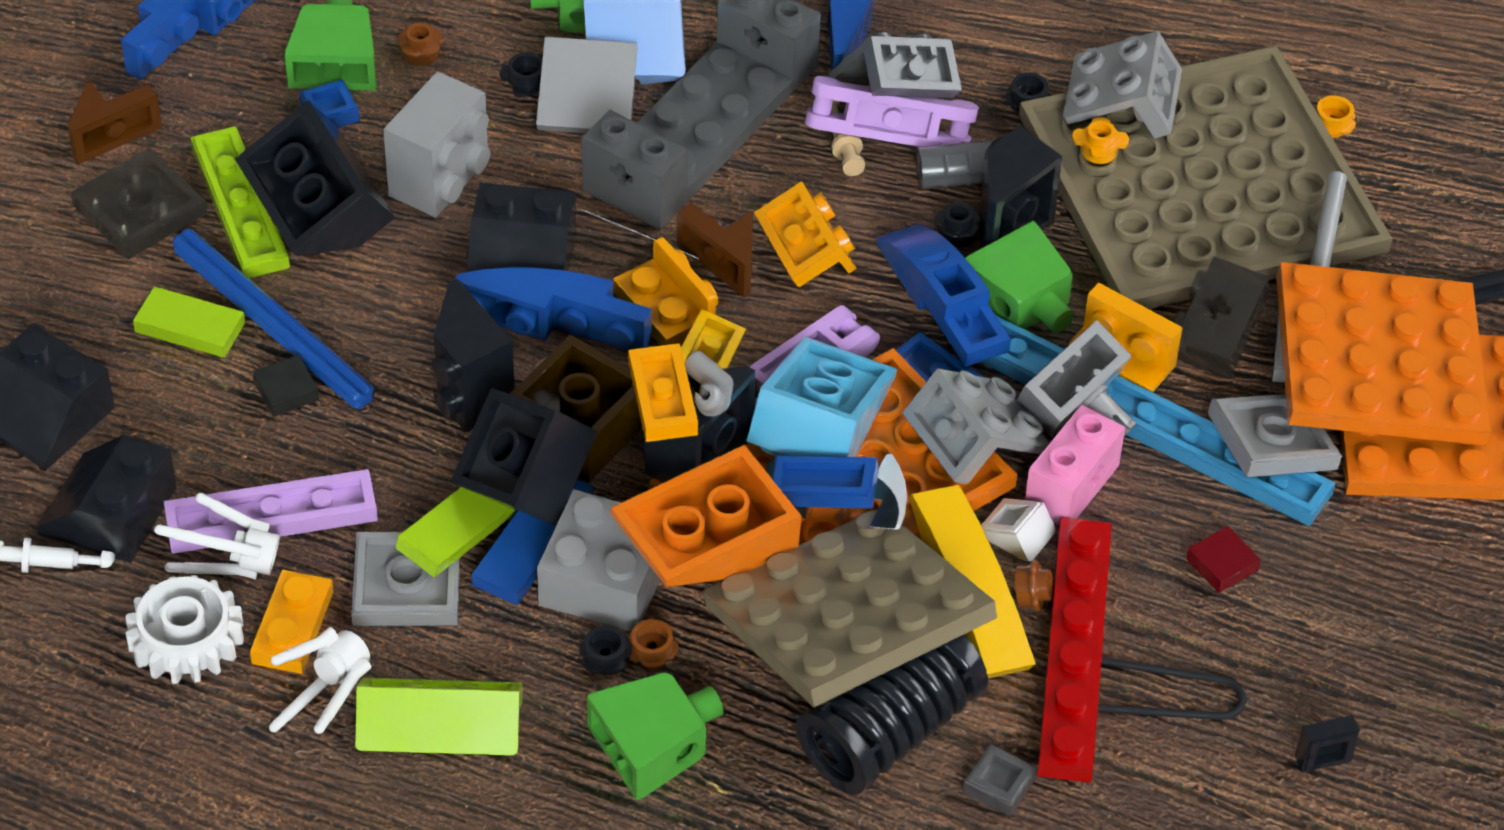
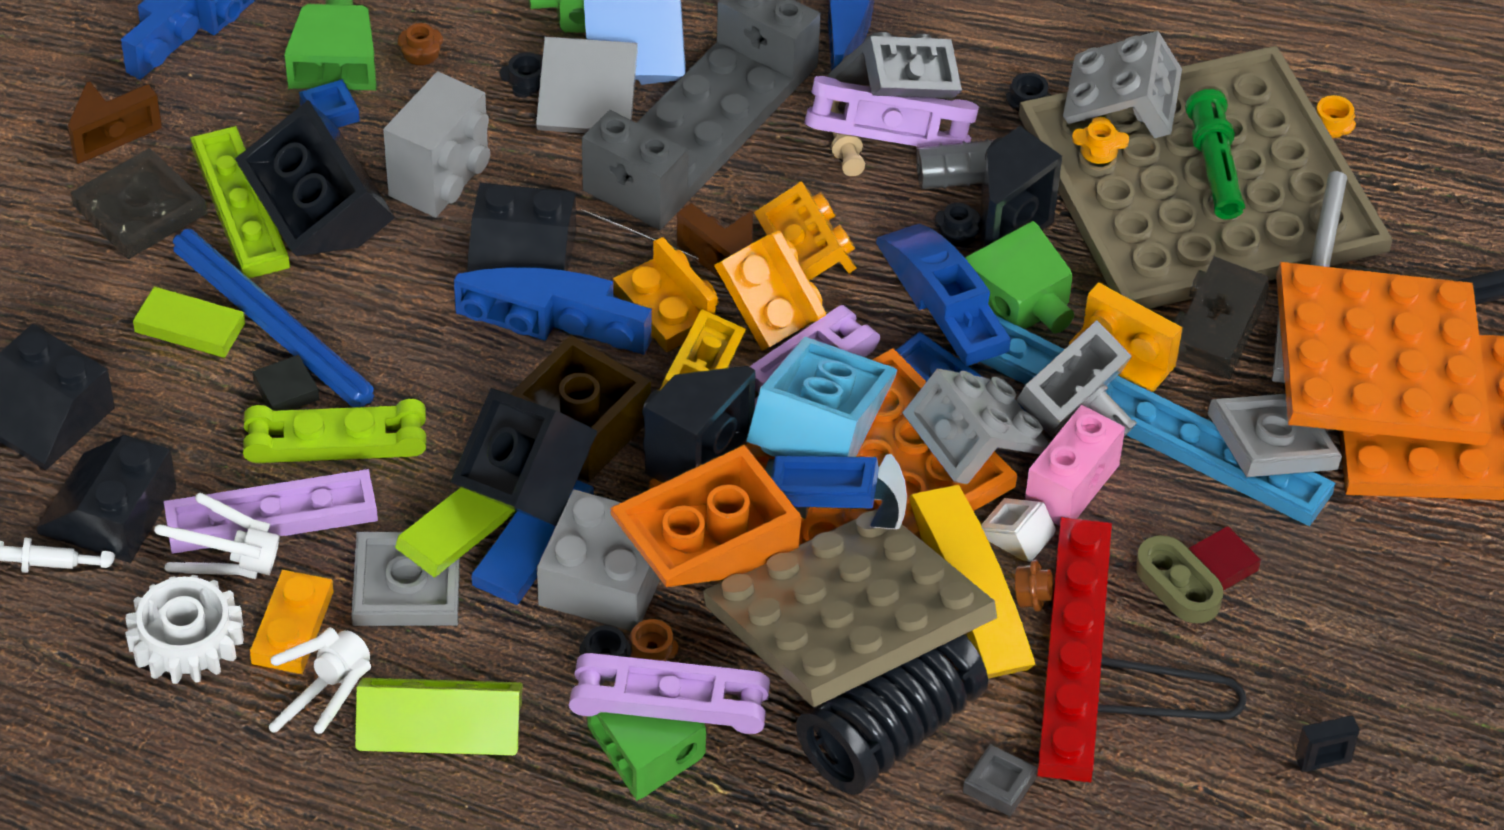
(334, 433): none -> lime plate
(469, 357): black slope -> none
(663, 392): light orange plate -> none
(670, 691): none -> lavender plate
(715, 384): light grey arm -> none
(771, 289): none -> light orange bracket
(1182, 581): none -> olive plate
(1213, 138): none -> green pin

